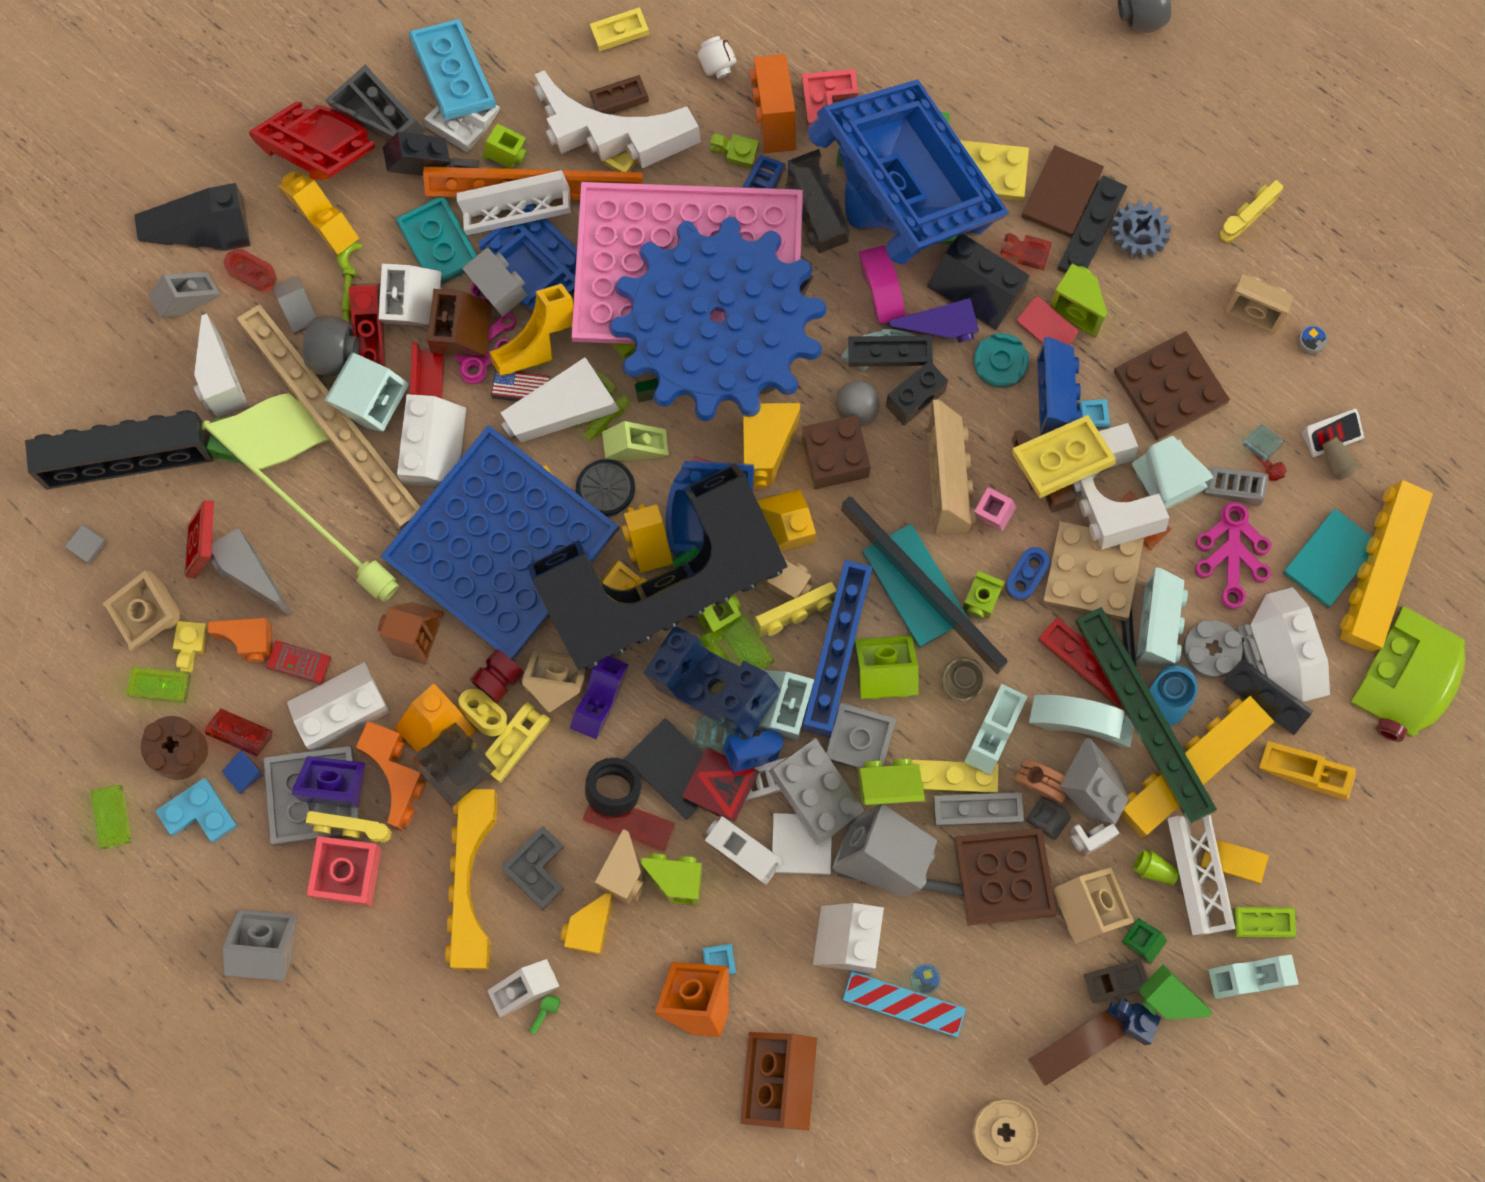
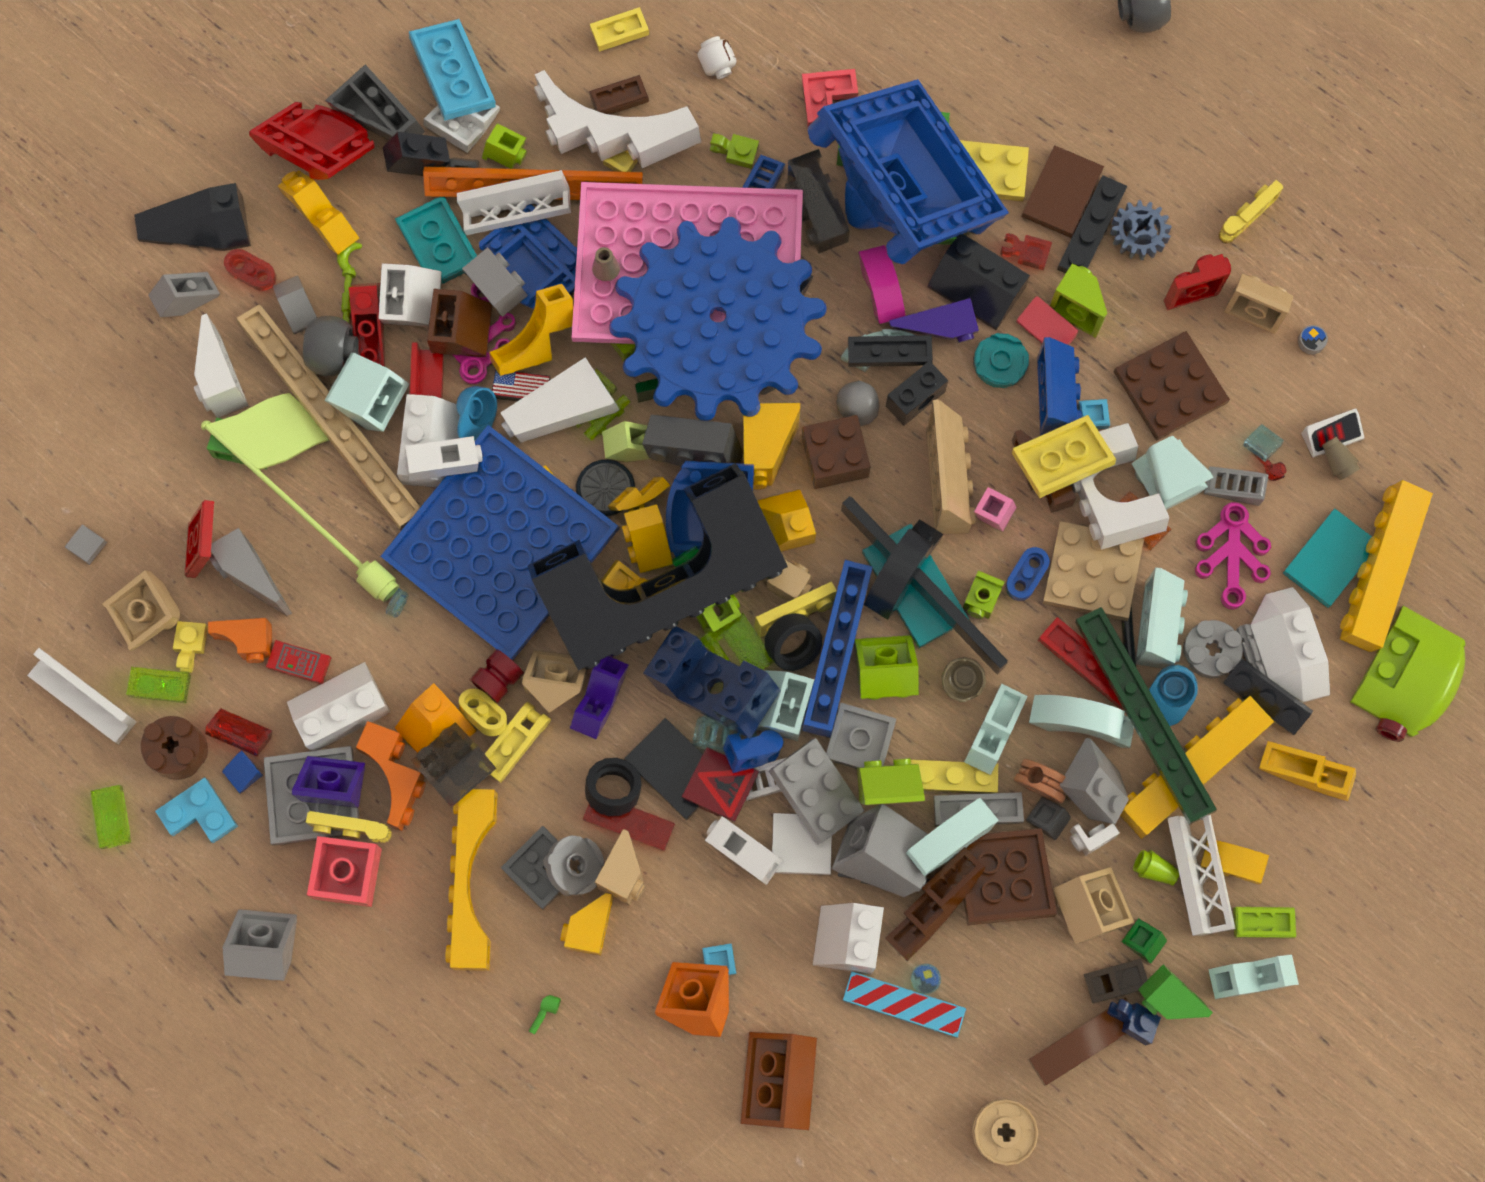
(81, 697): none -> white fence
(118, 450): black brick -> none
(397, 603): none -> clear light blue tile
(410, 630): dark orange wedge -> none
(442, 458): none -> white brick
(476, 410): none -> dark azure cap
(523, 987): white slope -> none
(558, 865): none -> light grey plate
(605, 265): none -> dark tan cone
(632, 497): none -> yellow slope
(676, 880): lime slope -> none
(685, 439): none -> dark grey wedge
(774, 102): orange wedge -> none
(807, 650): none -> black tyre
(901, 568): none -> black arch
(936, 905): none -> reddish brown slope
(952, 836): none -> light aqua slope
(1202, 283): none -> red plate

